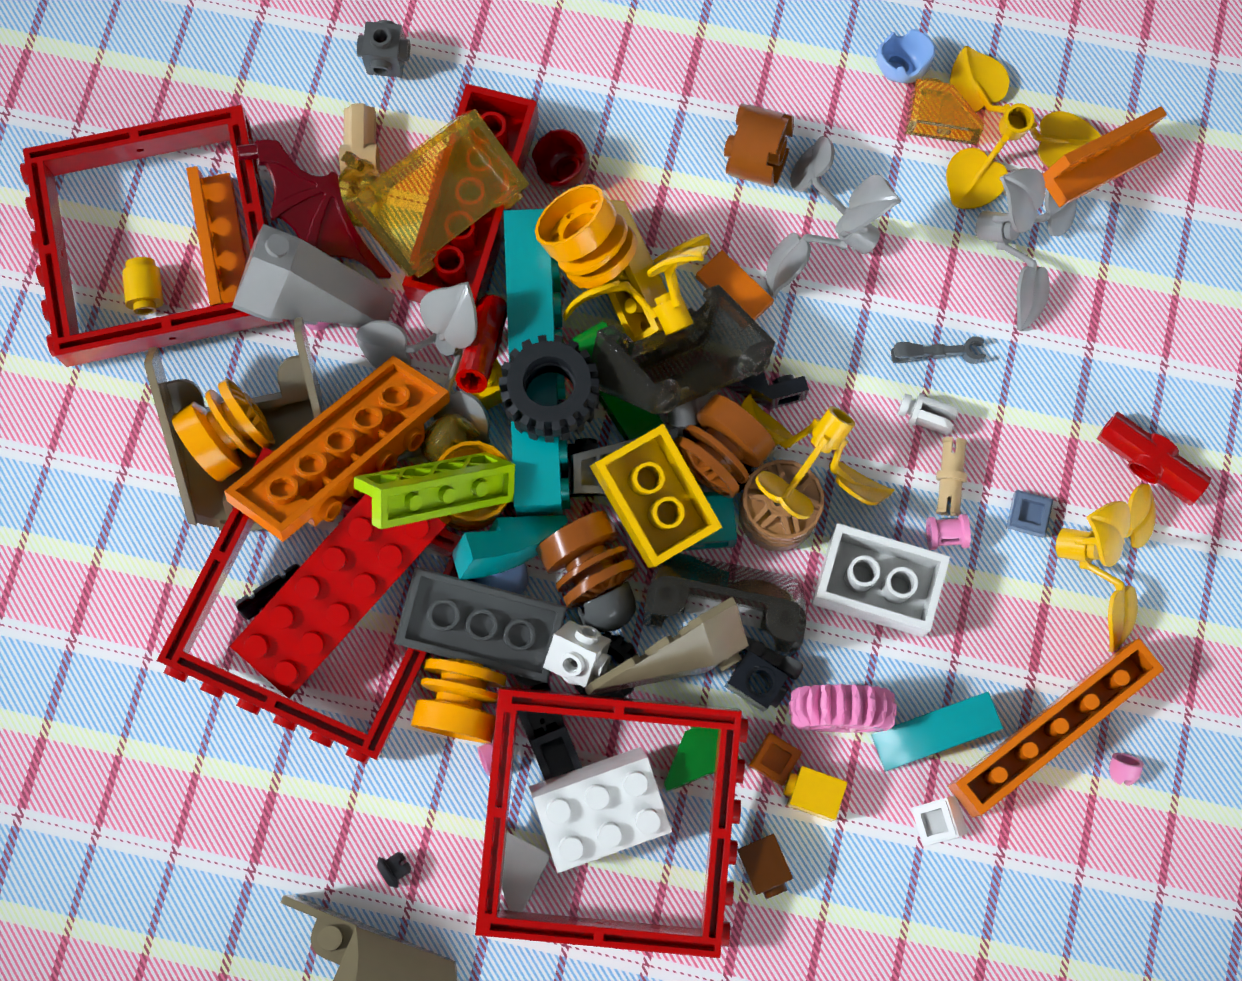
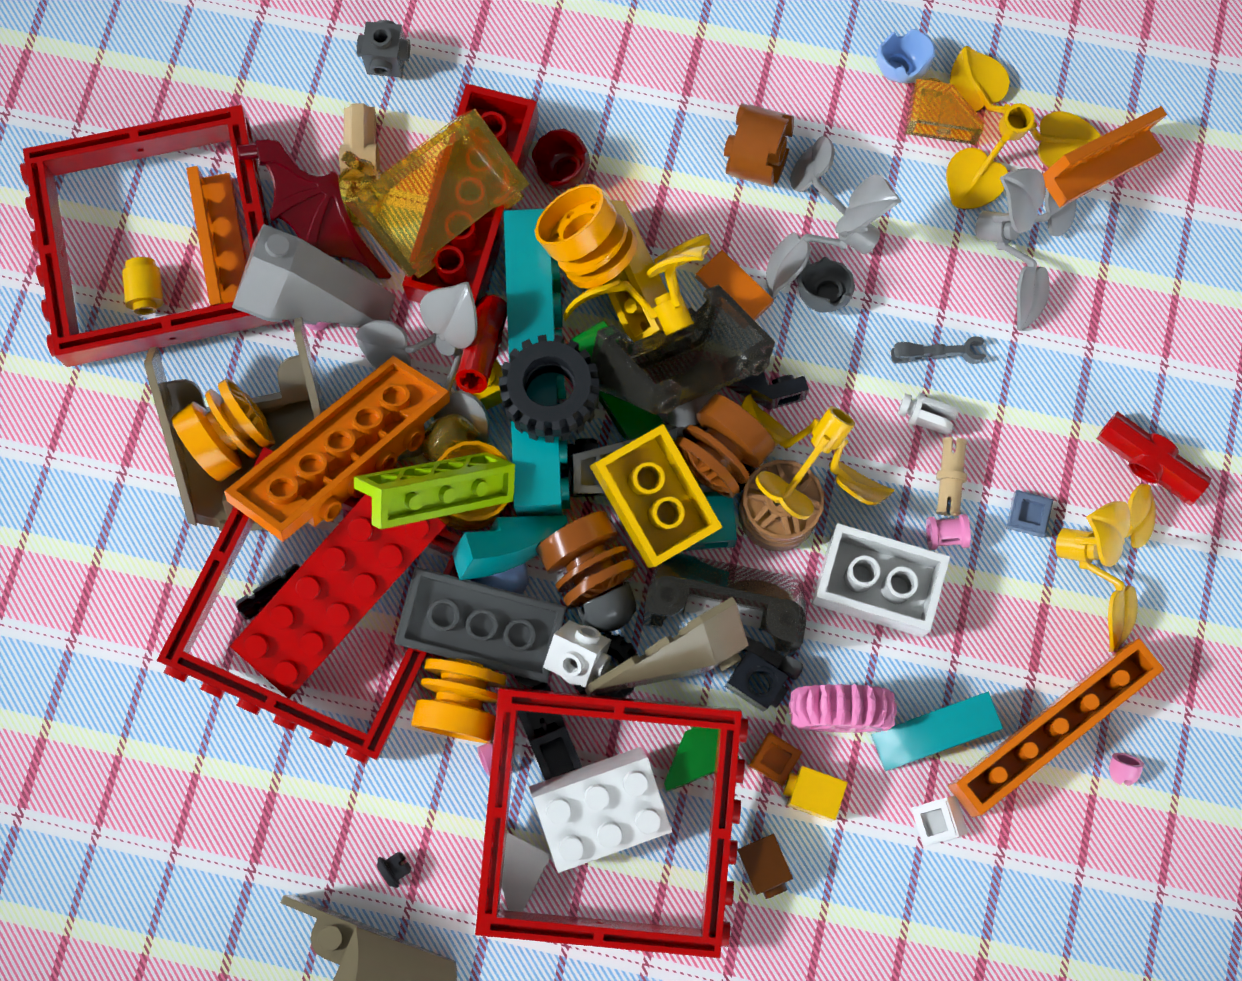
(825, 285): none -> dark grey hair

